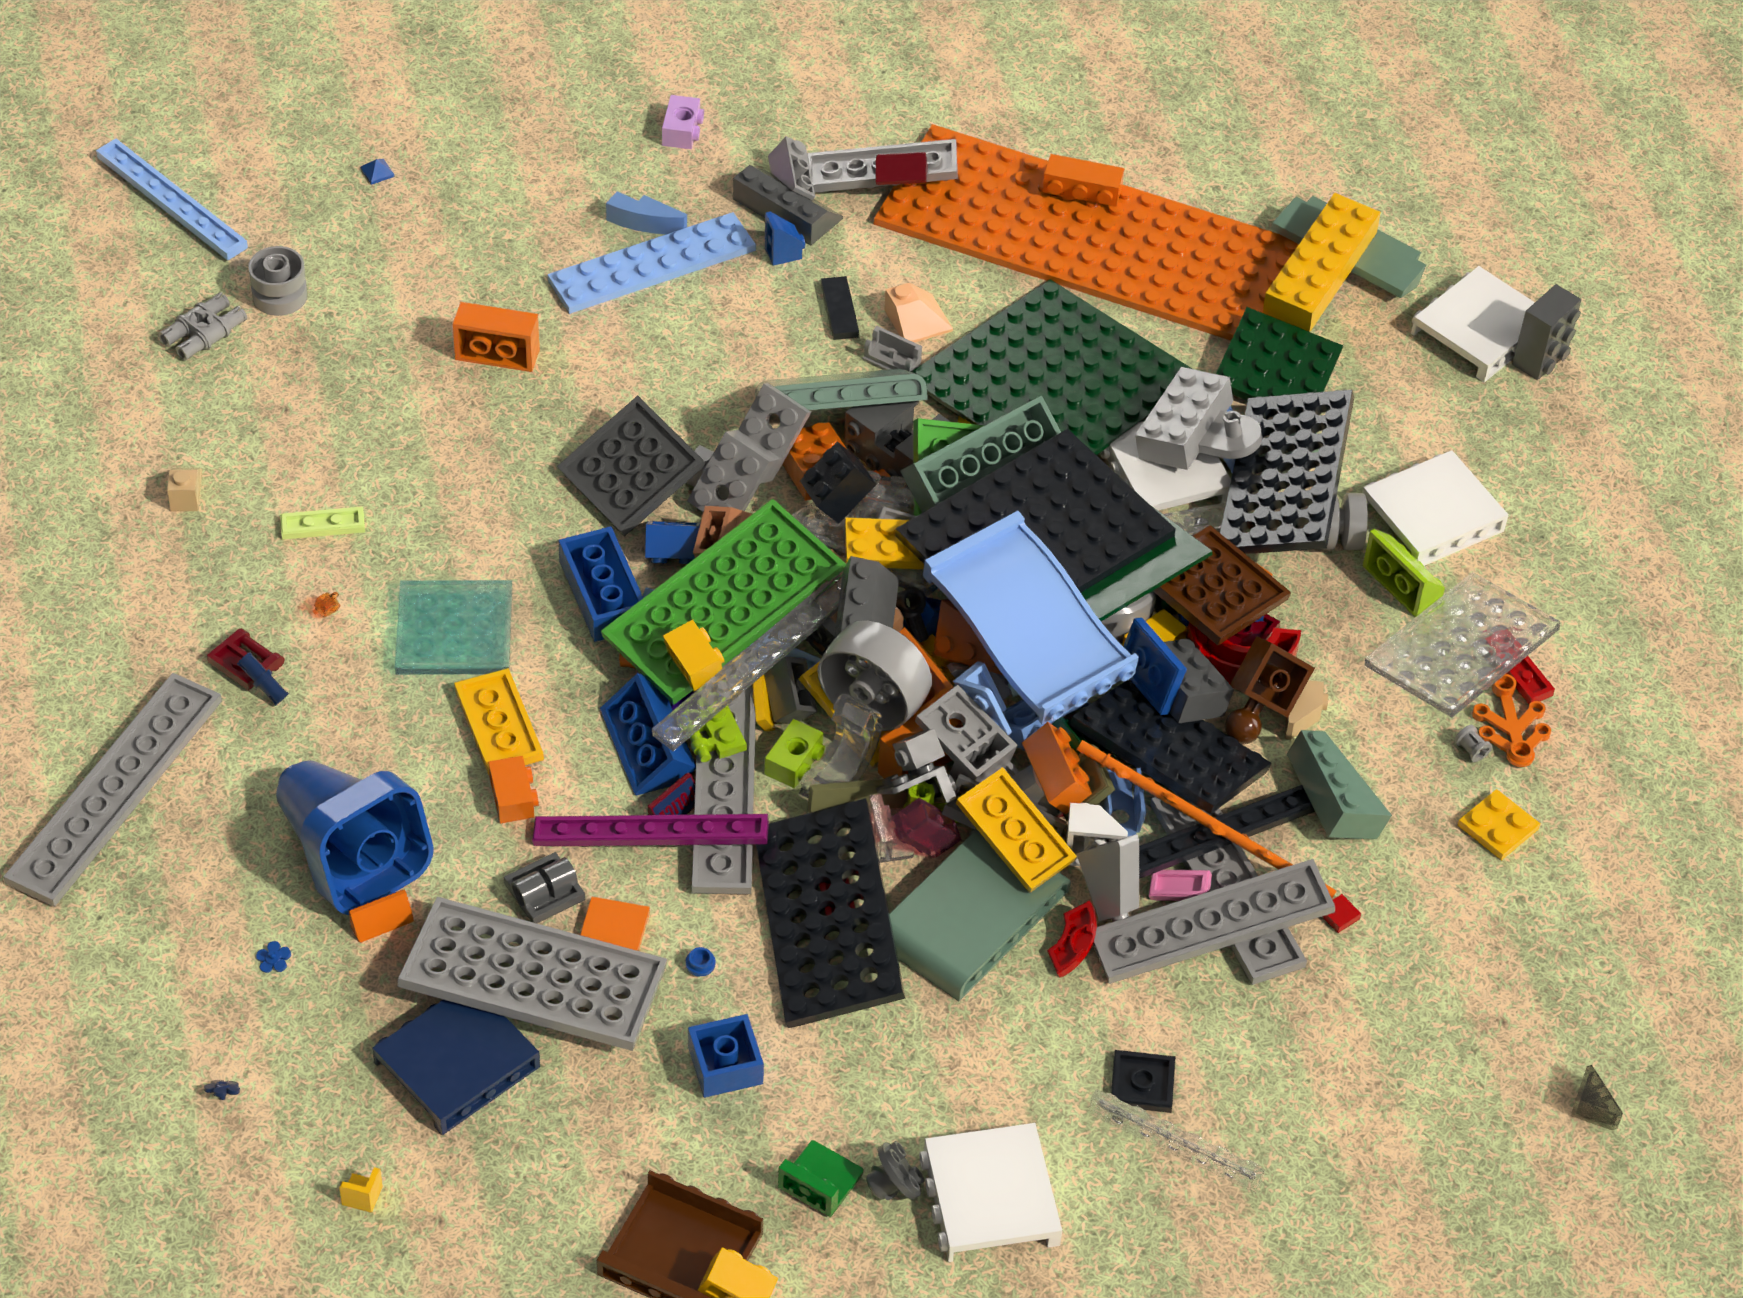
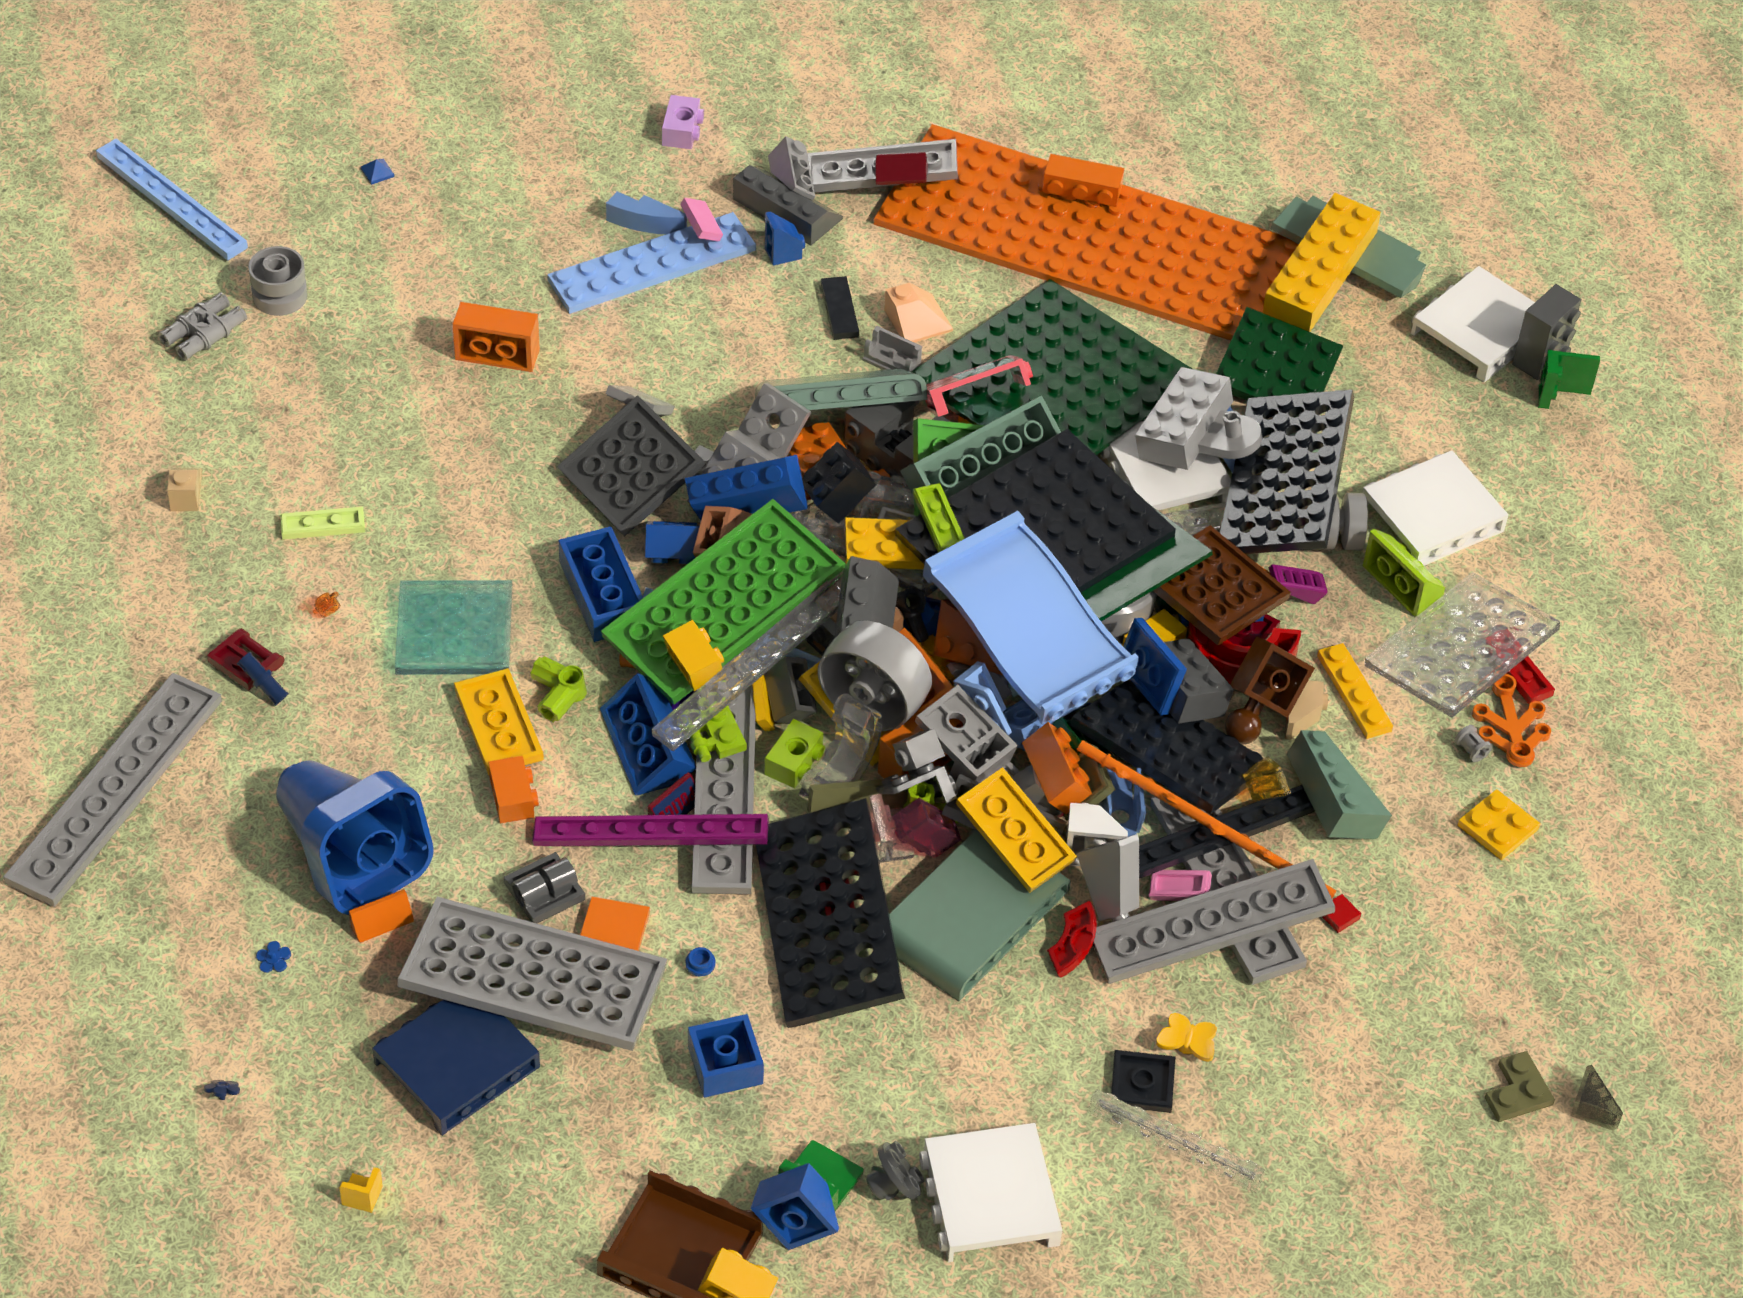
(566, 683): none -> lime piece
(626, 394): none -> light grey tile
(701, 219): none -> bright pink tile
(750, 487): none -> blue slope
(796, 1206): none -> blue slope
(938, 516): none -> lime tile
(1019, 369): none -> coral panel
(1188, 1037): none -> yellow animal
(1266, 780): none -> clear yellow slope
(1302, 583): none -> magenta slope
(1355, 691): none -> yellow plate
(1525, 1089): none -> olive plate
(1566, 373): none -> green bracket

